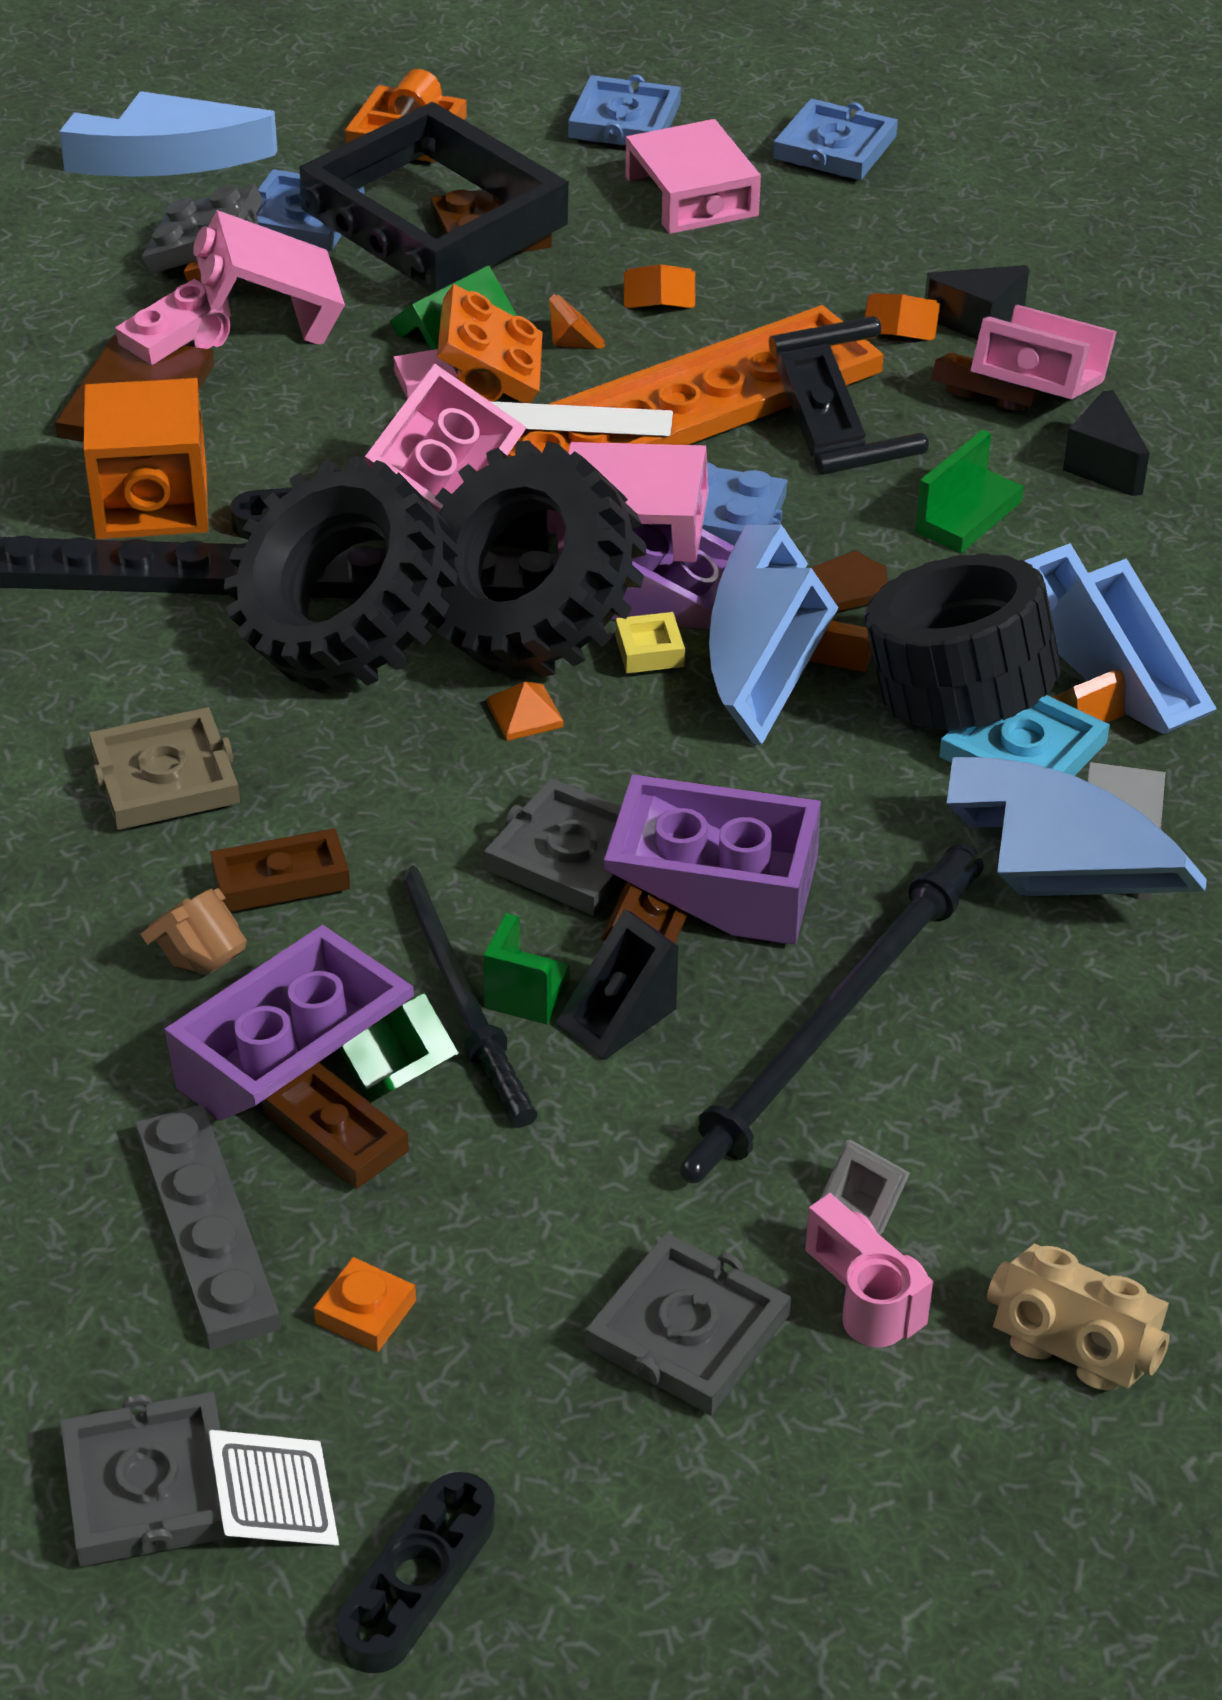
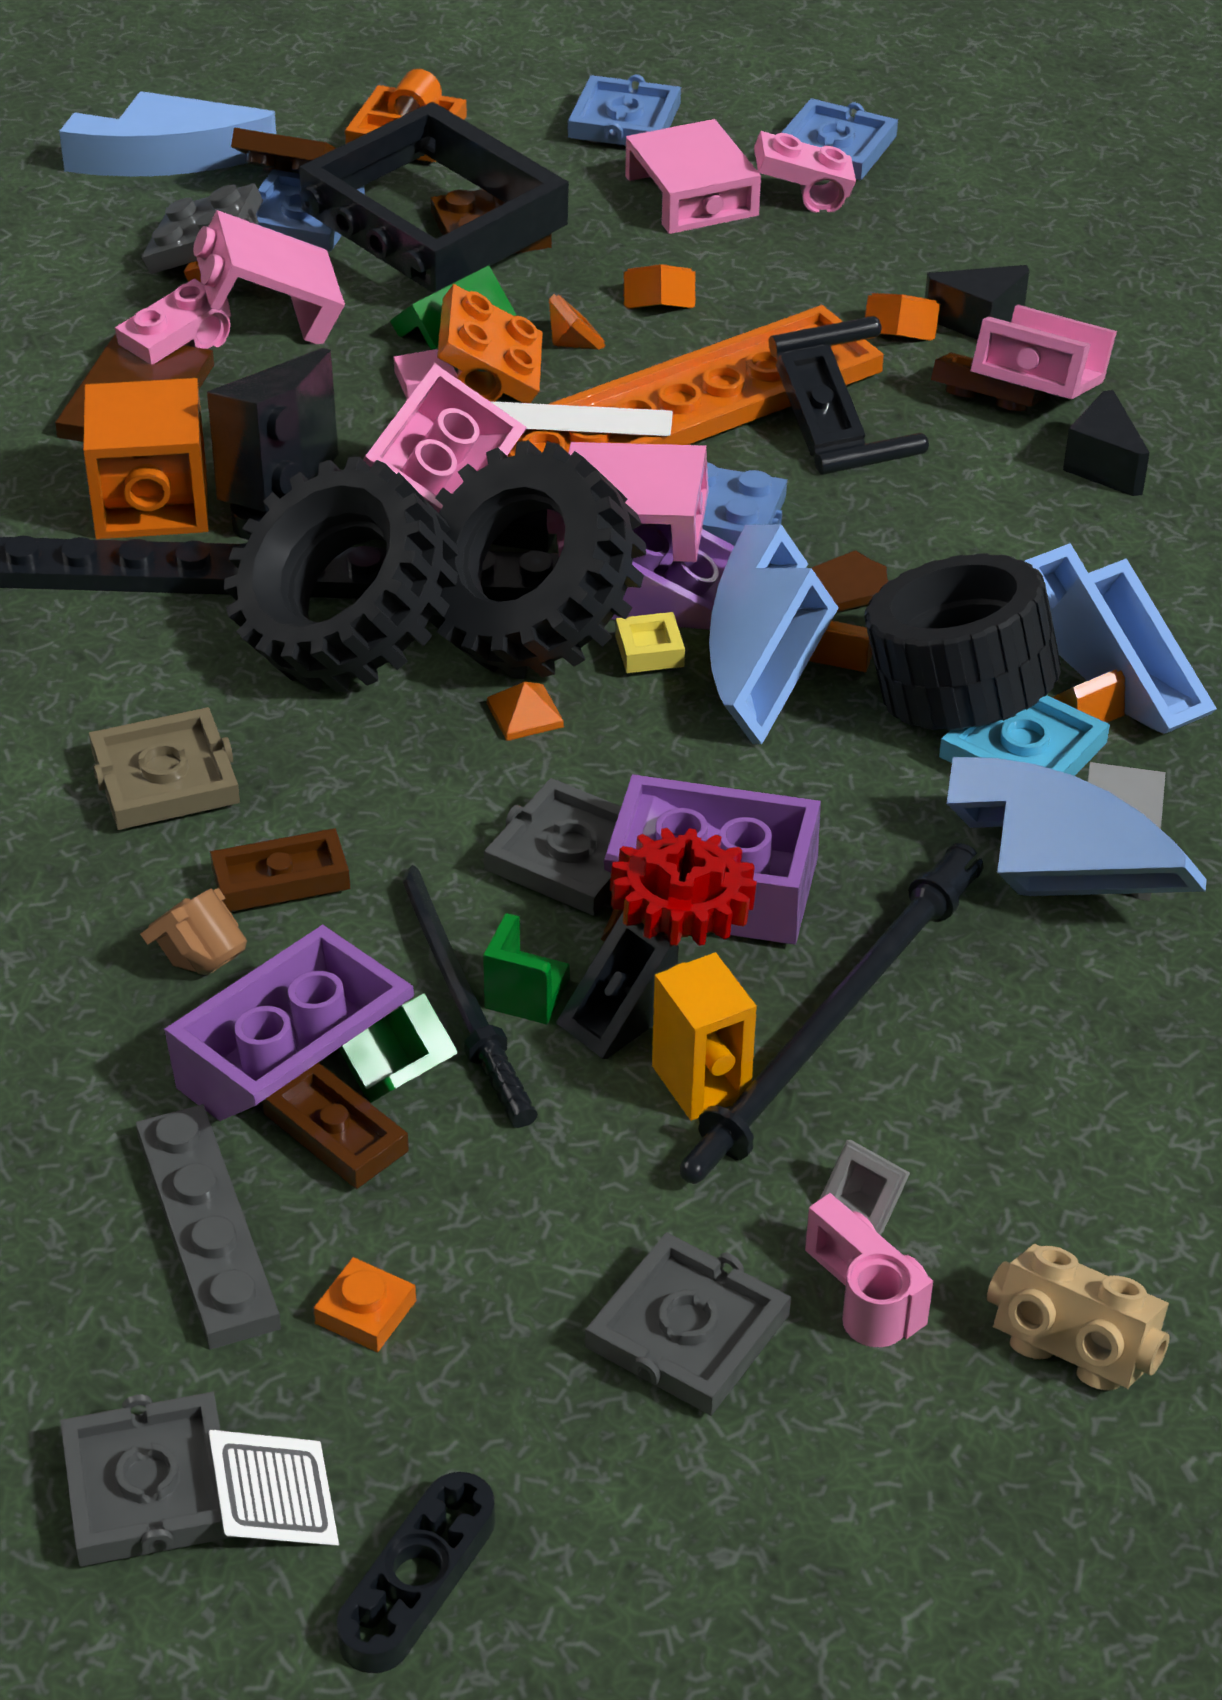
(273, 429): none -> black slope
(276, 150): none -> reddish brown plate
(682, 886): none -> red gear
(703, 1034): none -> light orange brick
(806, 164): none -> bright pink plate
(963, 497): green panel -> none

